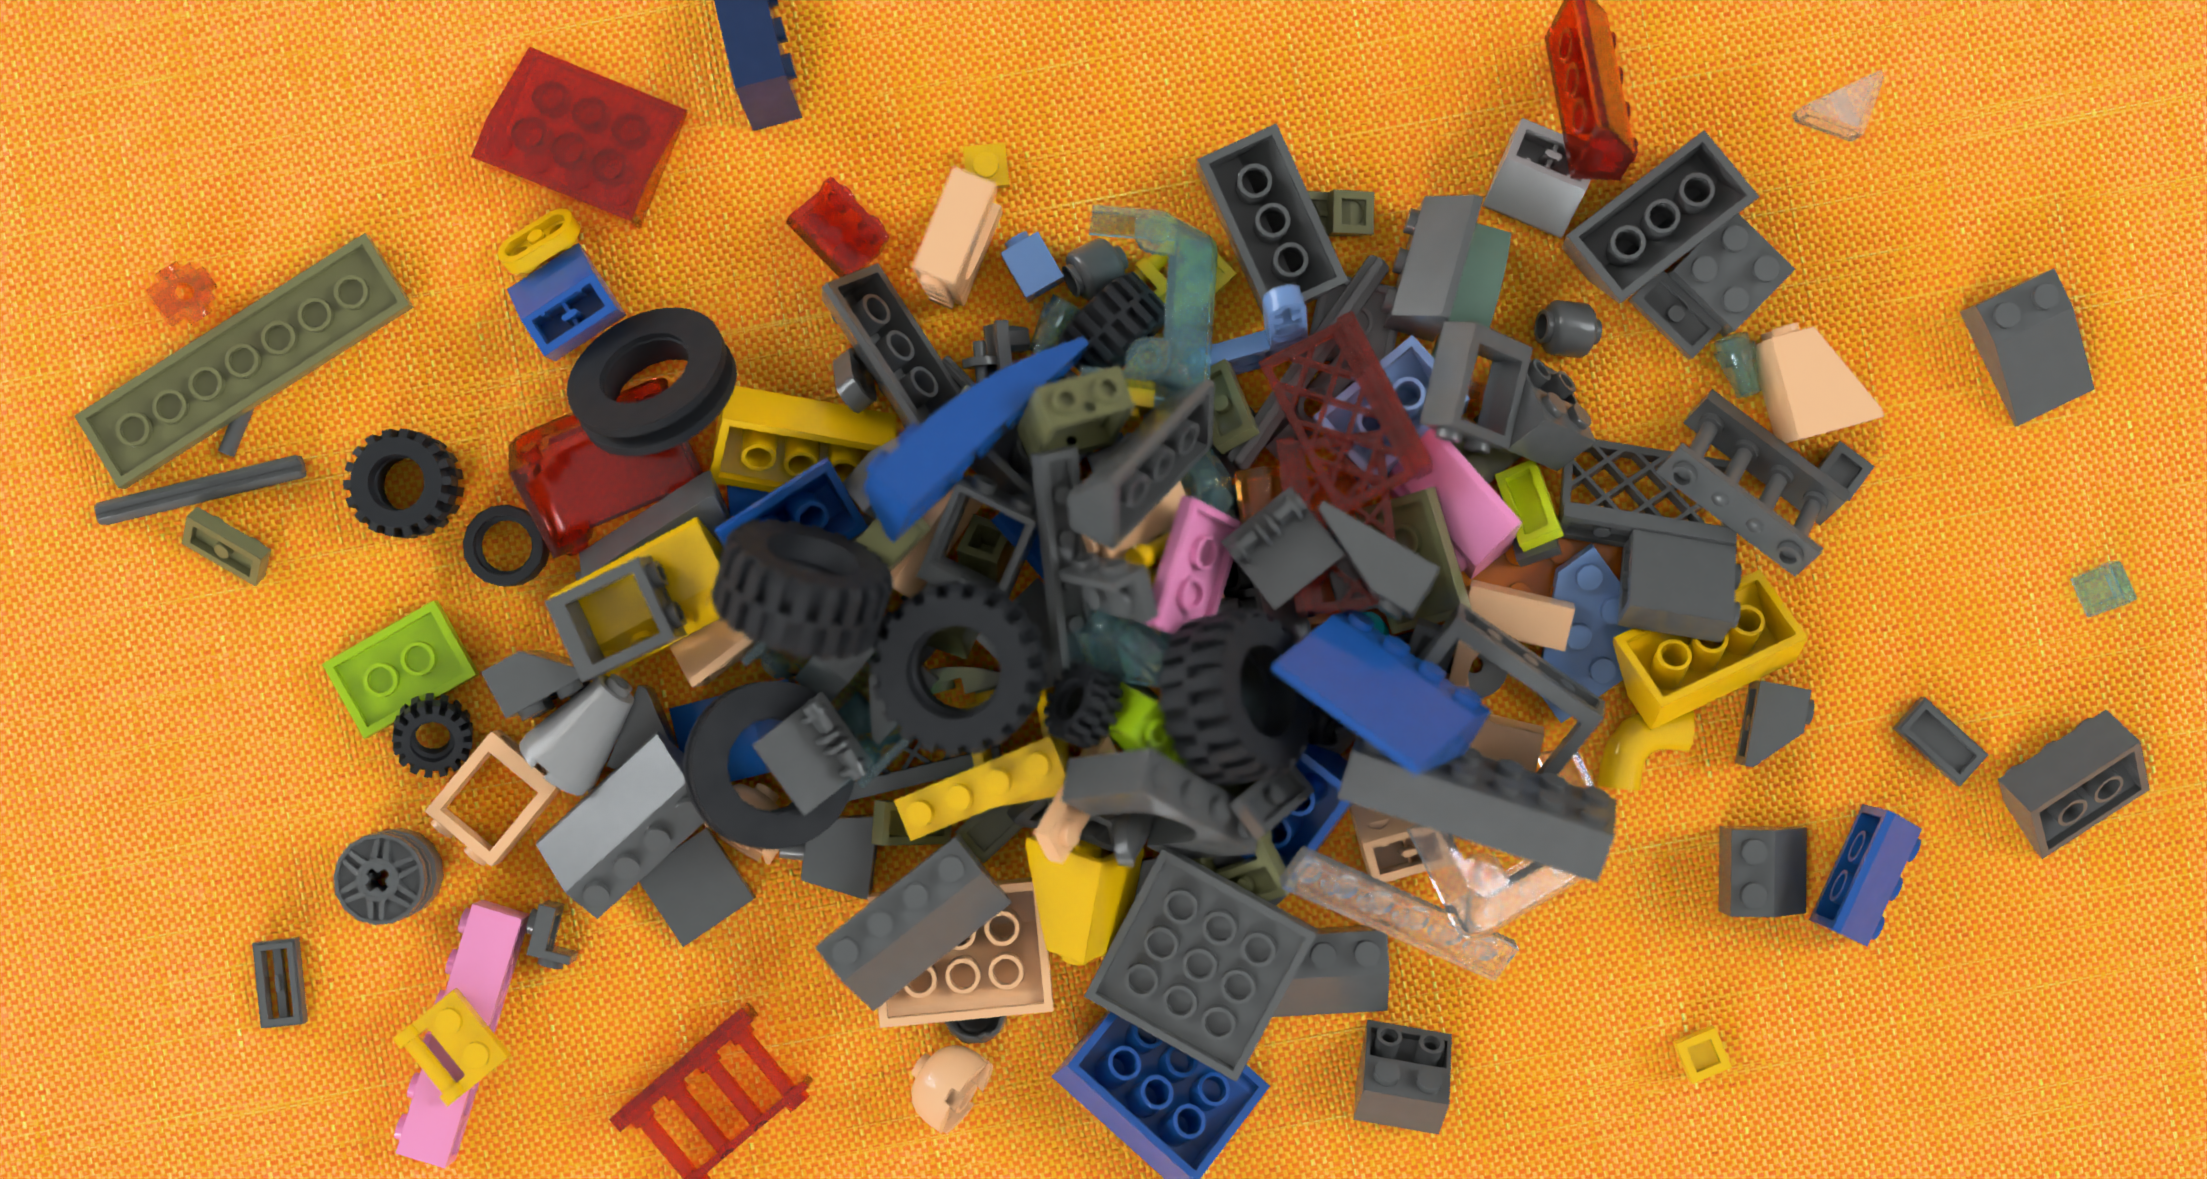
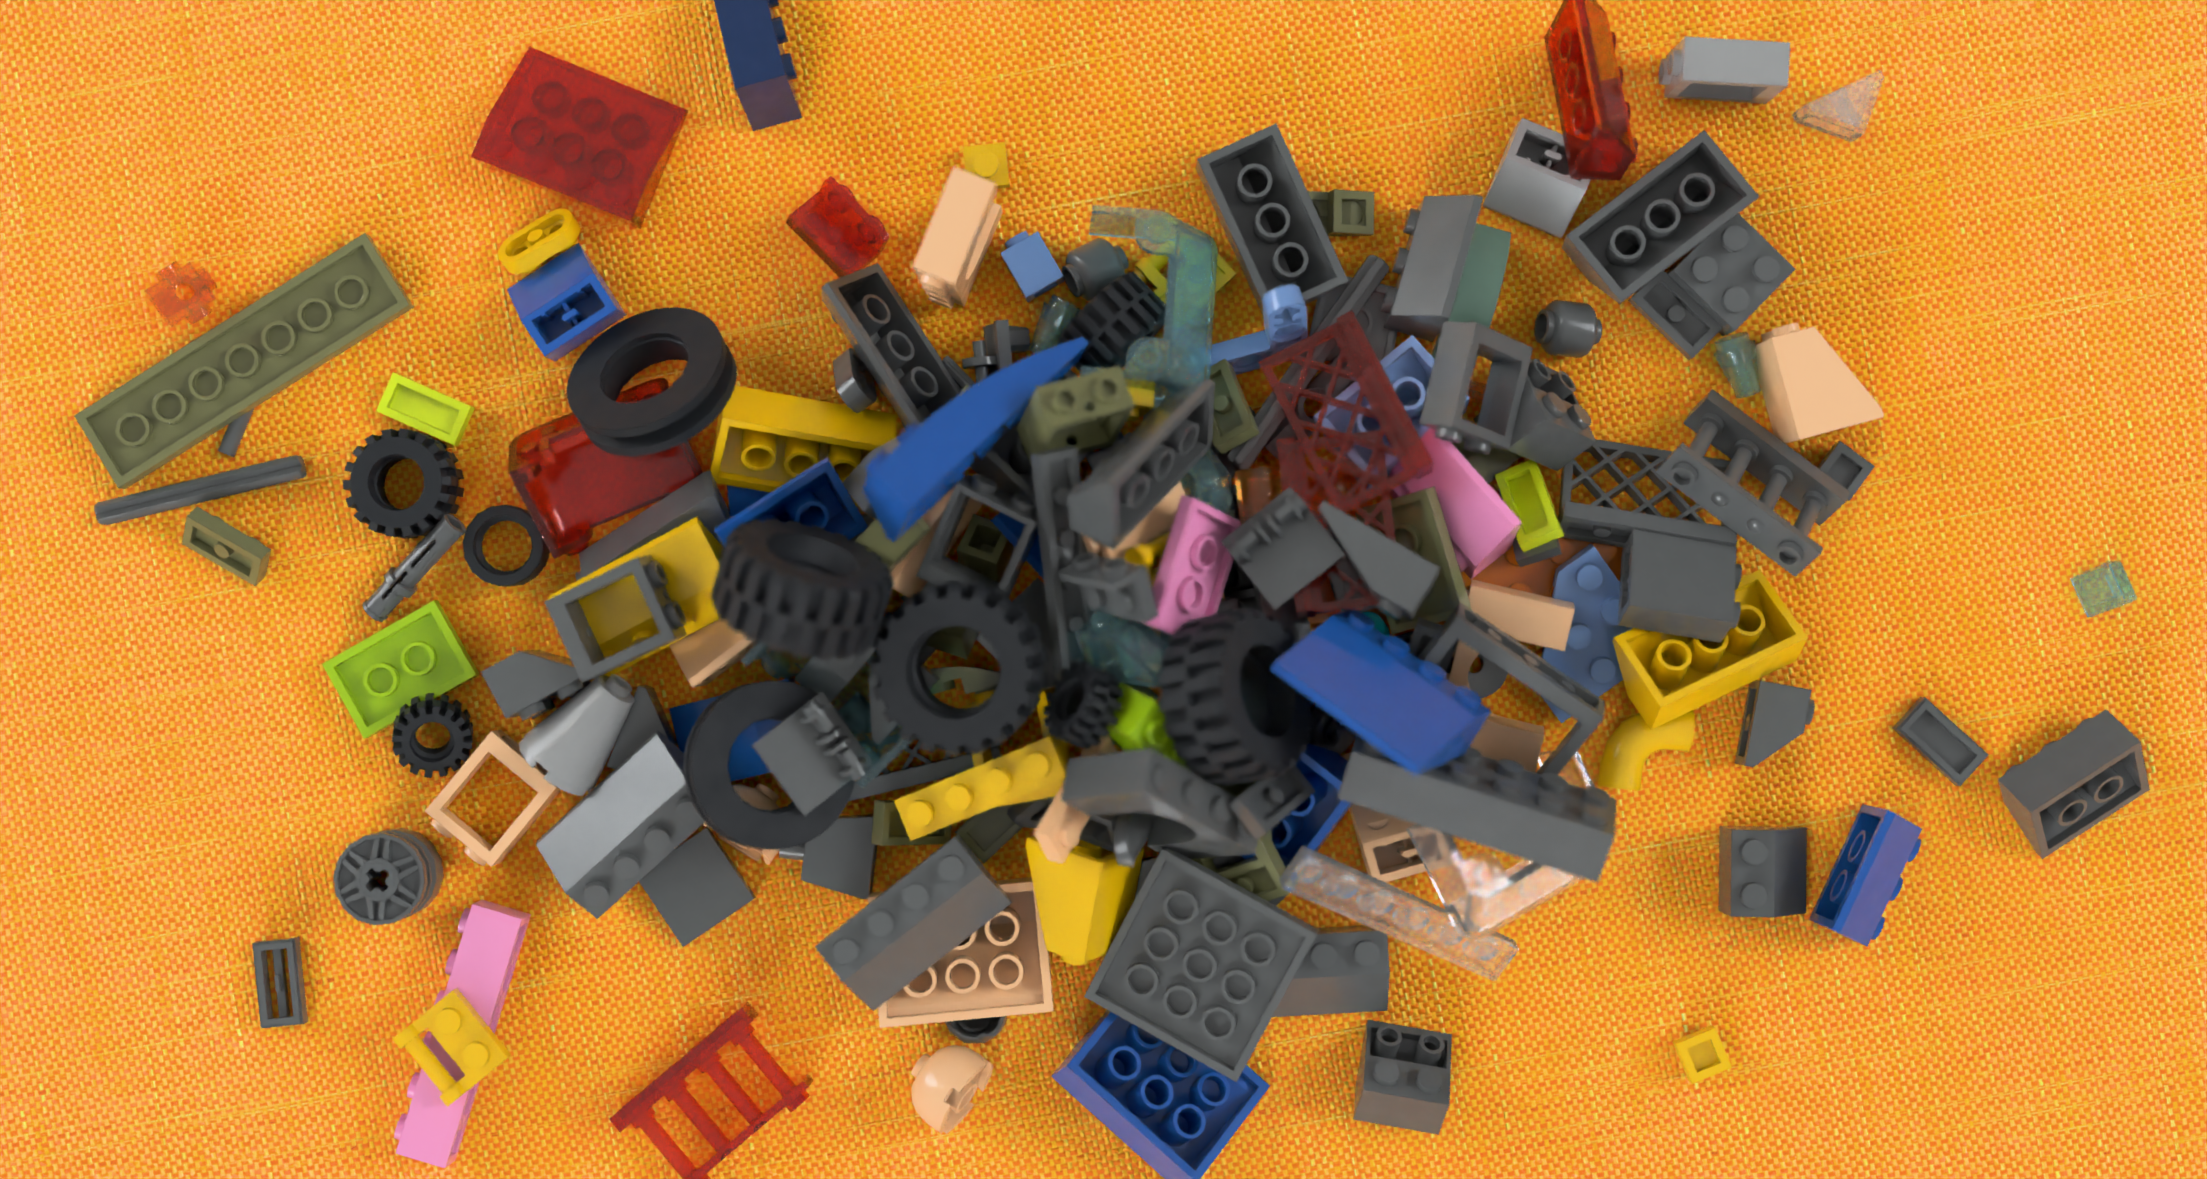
(402, 581): none -> dark grey pin
(425, 409): none -> neon yellow tile
(543, 927): dark grey bracket -> none
(1725, 70): none -> light grey window
(2031, 346): dark grey slope -> none

